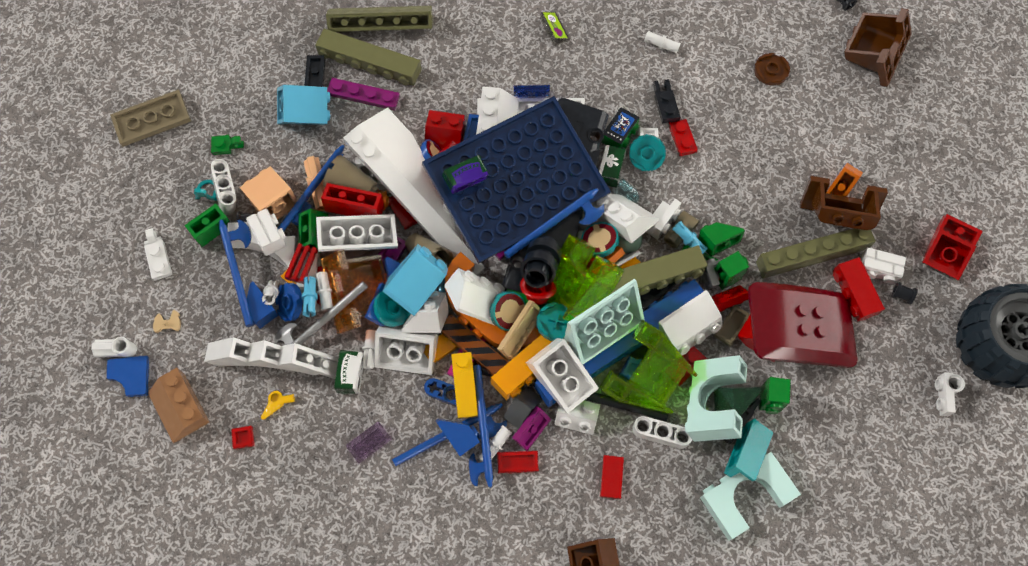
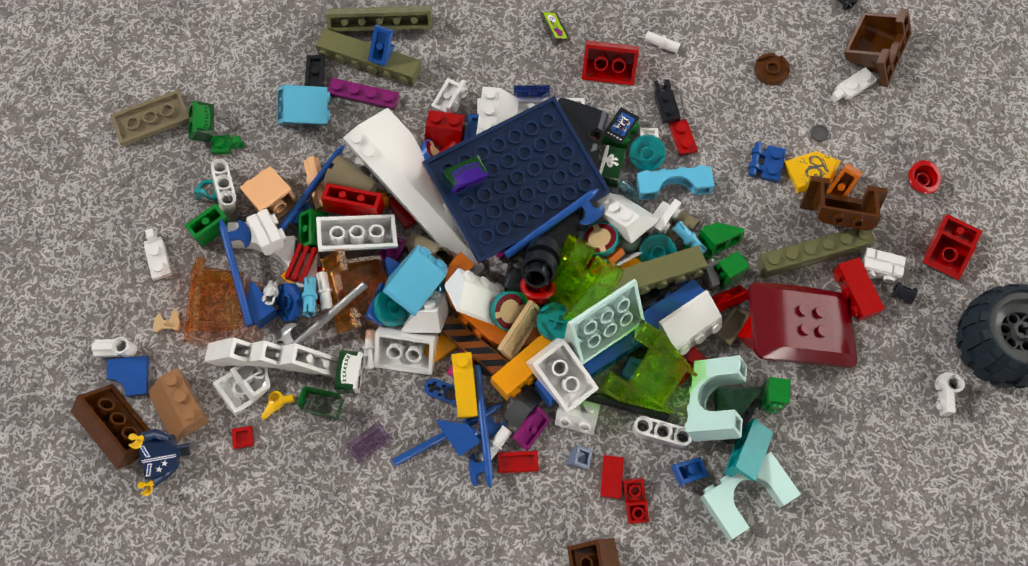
(109, 423): none -> reddish brown slope
(158, 456): none -> dark blue torso
(201, 121): none -> piece
(211, 301): none -> clear orange windscreen
(242, 381): none -> white slope
(303, 396): none -> green piece
(381, 45): none -> blue slope
(450, 96): none -> white bracket
(580, 457): none -> sand blue slope
(610, 62): none -> red slope
(635, 500): none -> red slope
(656, 246): none -> teal tile
(689, 471): none -> blue slope
(697, 180): none -> medium azure arch
(772, 164): none -> blue plate
(809, 165): none -> yellow tile
(819, 133): none -> dark grey piece
(853, 85): none -> white hinge
(924, 177): none -> red hat

